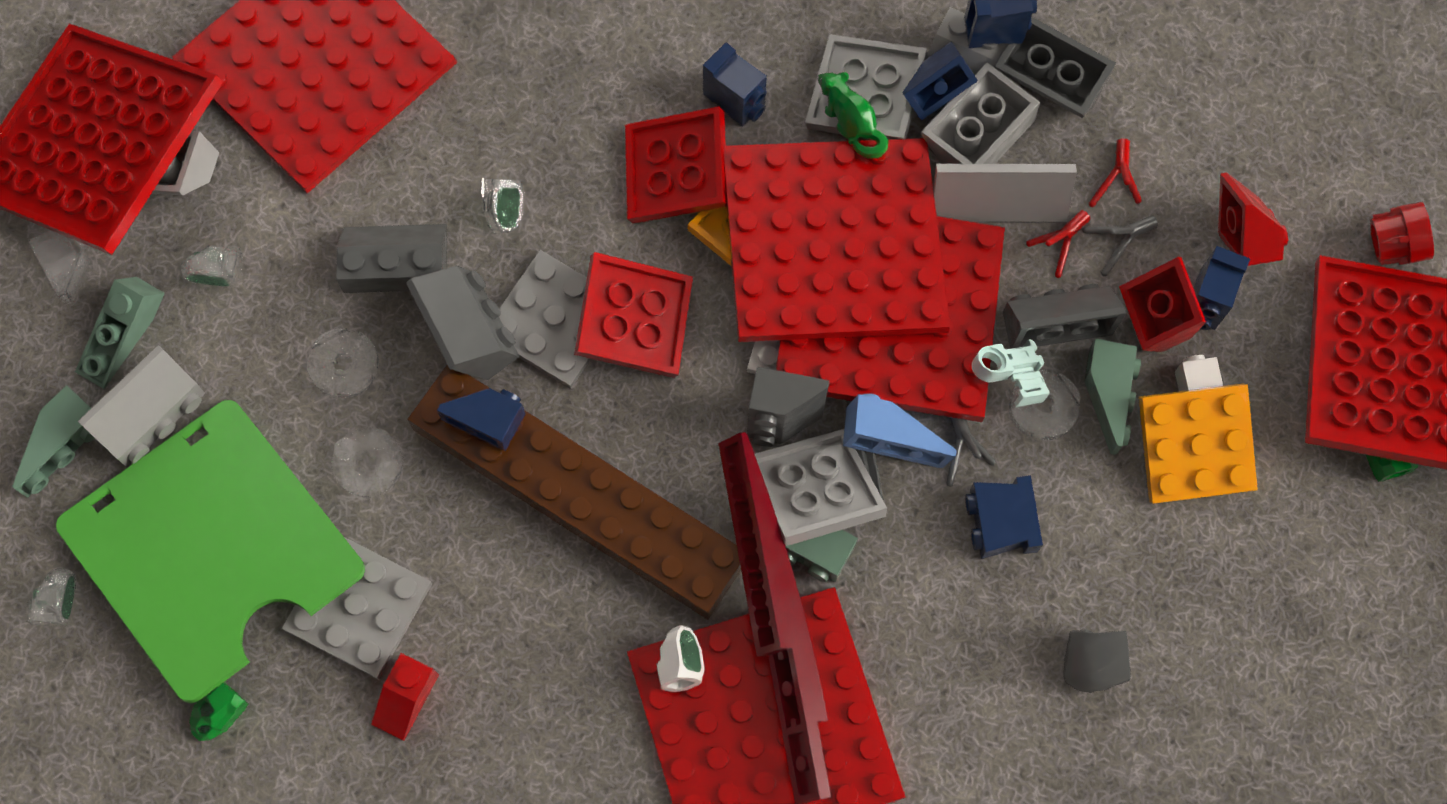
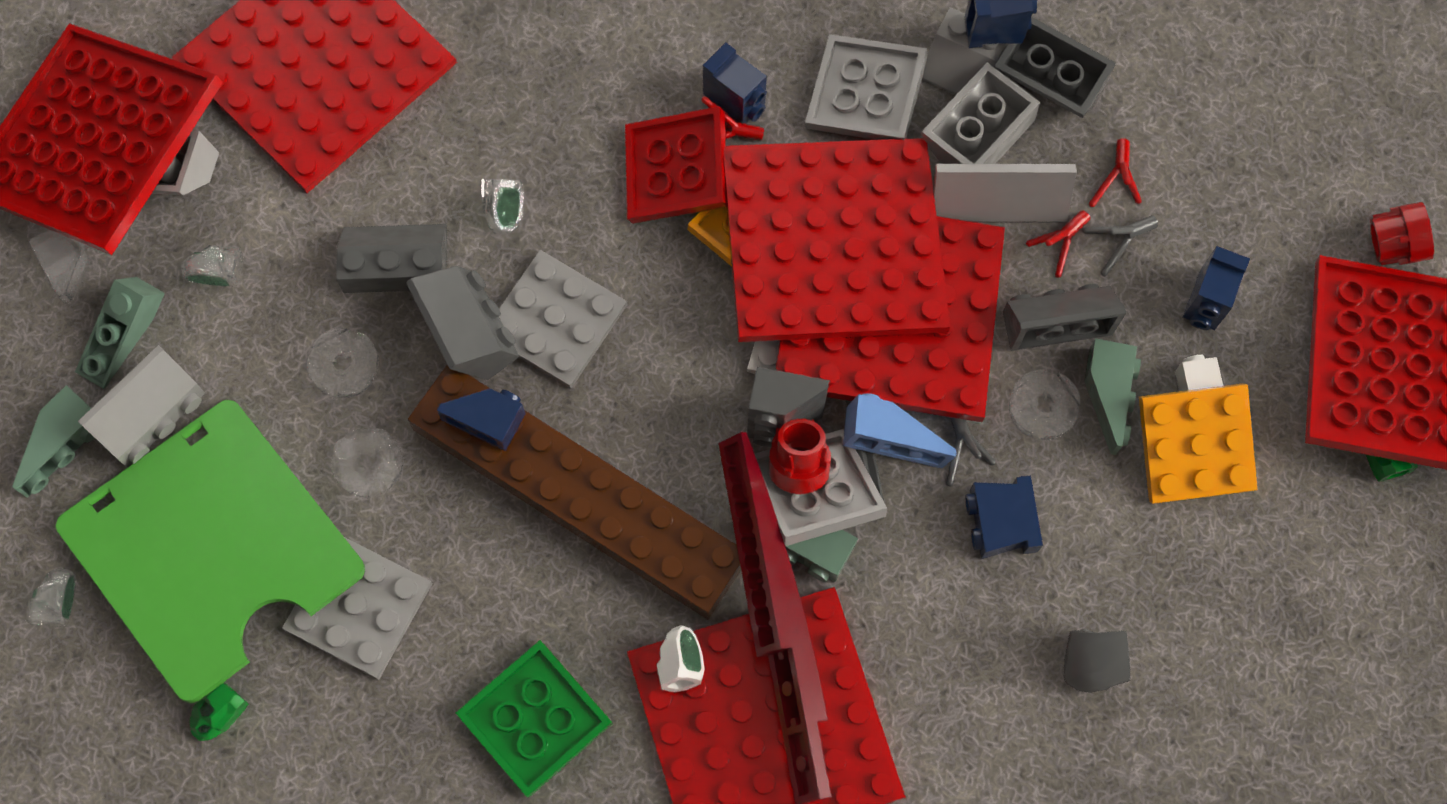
(403, 696): red slope -> none
(534, 718): none -> green plate
(633, 315): red plate -> none
(735, 128): none -> red plant
(799, 457): none -> red piece
(854, 114): green animal -> none
(938, 81): dark blue slope -> none
(1023, 367): light aqua piece -> none
(1163, 306): red slope -> none
(1248, 224): red slope -> none

